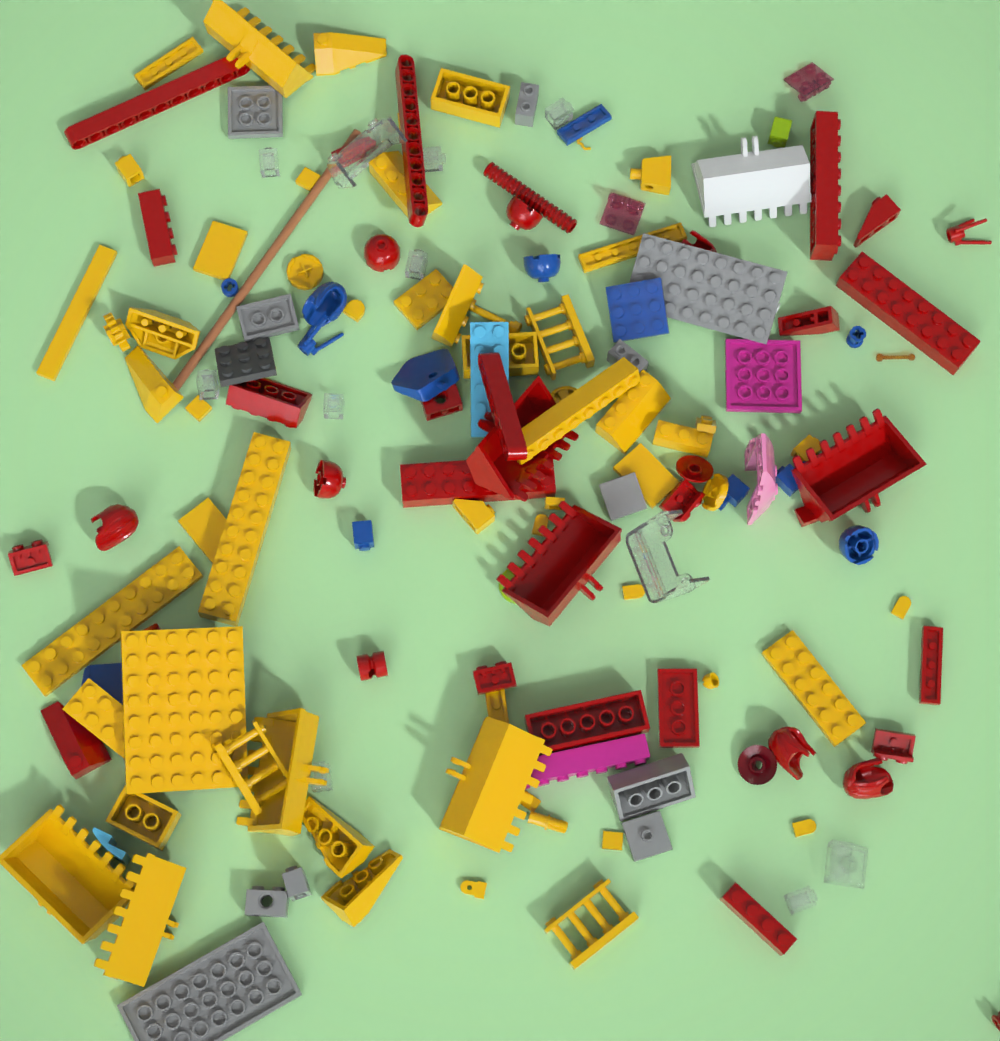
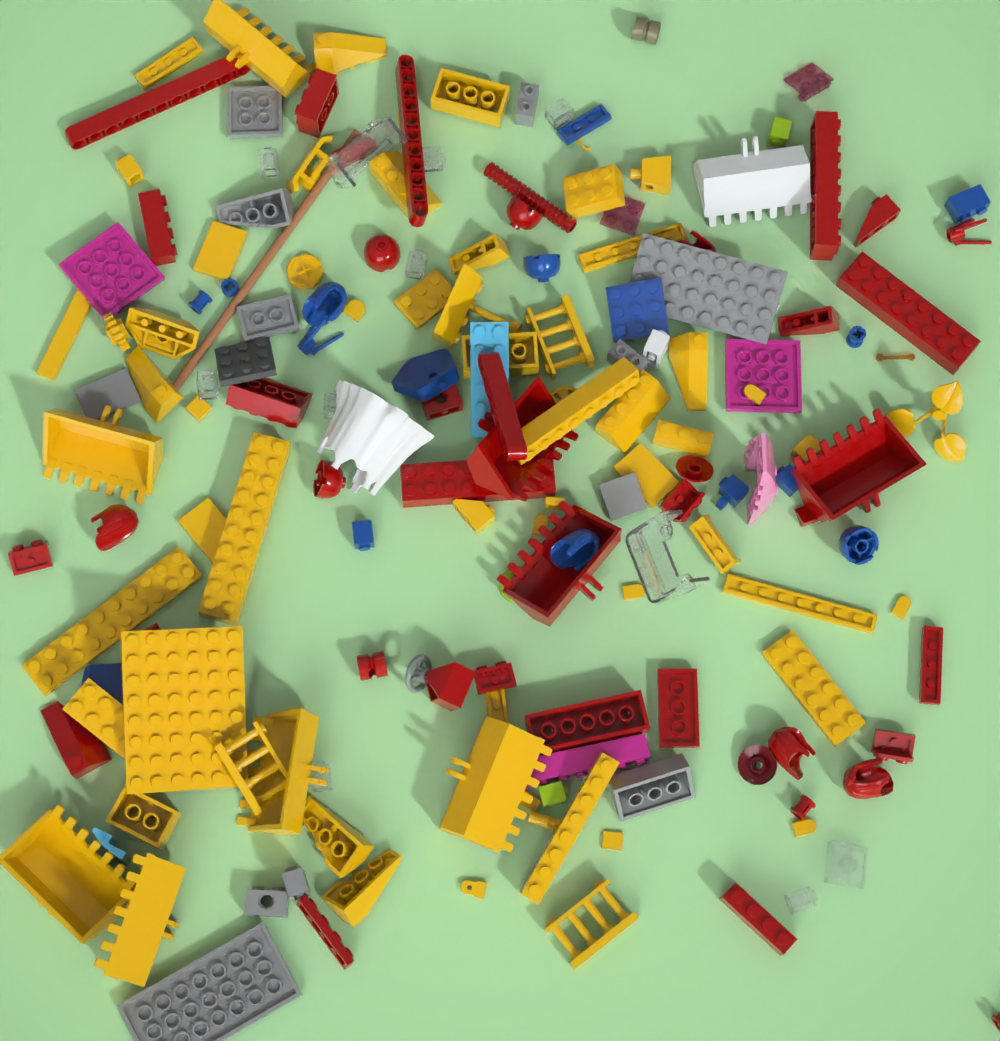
(101, 452): none -> yellow piece
(111, 271): none -> dark pink plate
(112, 390): none -> light grey tile
(200, 302): none -> blue bush
(263, 210): none -> light grey wedge
(292, 183): none -> yellow piece
(317, 102): none -> red brick
(329, 937): none -> red plate
(371, 434): none -> white piece
(445, 684): none -> red piece
(480, 255): none -> yellow slope
(553, 794): none -> lime brick
(569, 828): none -> yellow brick
(575, 549): none -> blue hair
(594, 191): none -> yellow brick
(646, 30): none -> dark tan wheel
(646, 836): light grey plate -> none
(656, 347): none -> white brick
(690, 365): none -> yellow wedge
(706, 424): yellow plate -> none
(711, 680): yellow hinge -> none
(714, 544): none -> yellow container
(715, 492): yellow tile -> none
(754, 393): none -> yellow piece
(799, 603): none -> yellow tile
(802, 807): none -> red bush
(947, 399): none -> yellow plant
(967, 204): none -> blue brick

